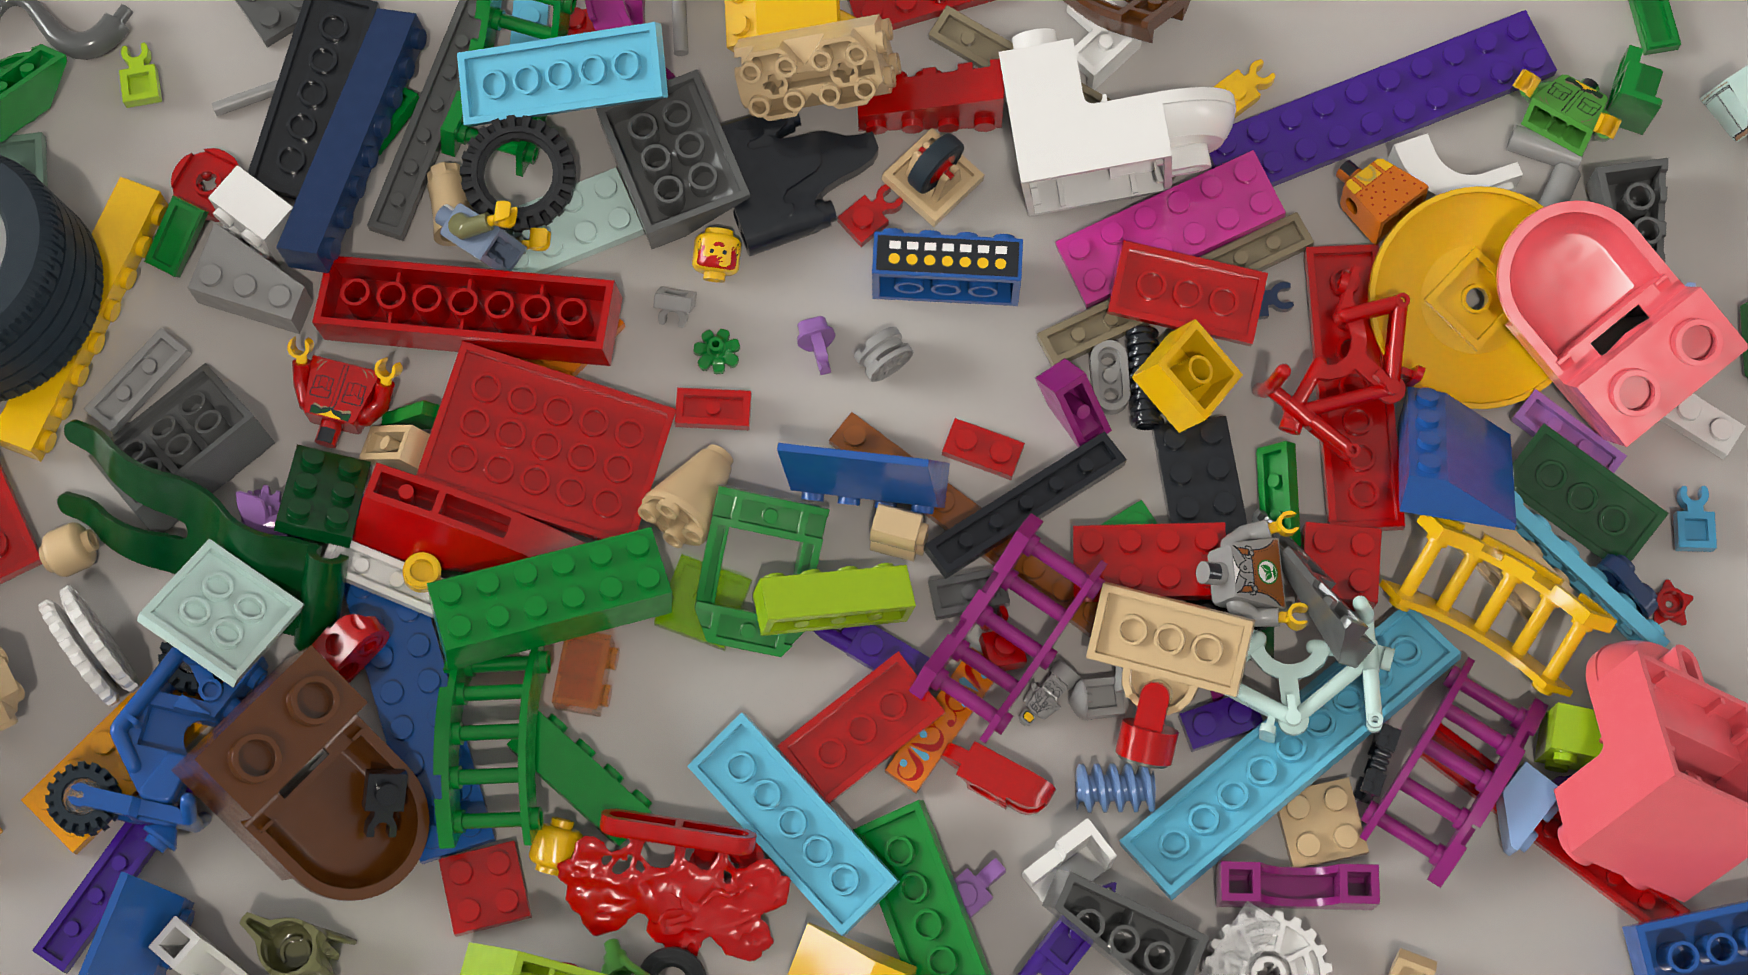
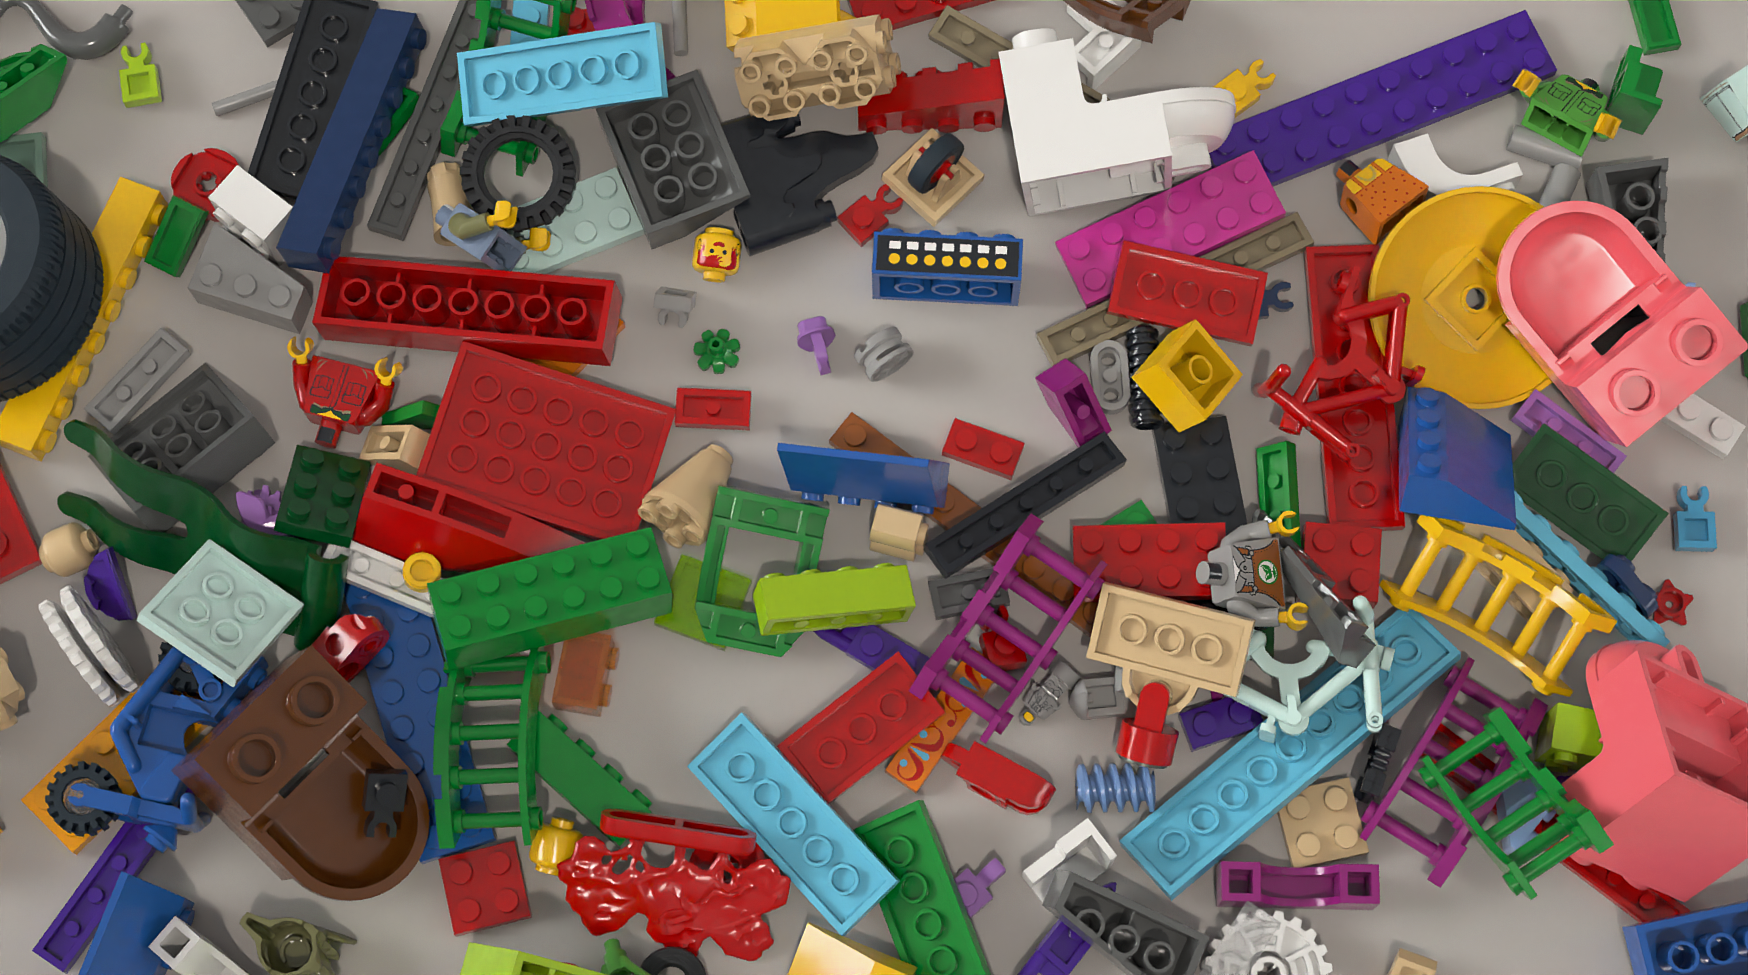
(107, 587): none -> dark purple plate
(1573, 818): none -> green fence

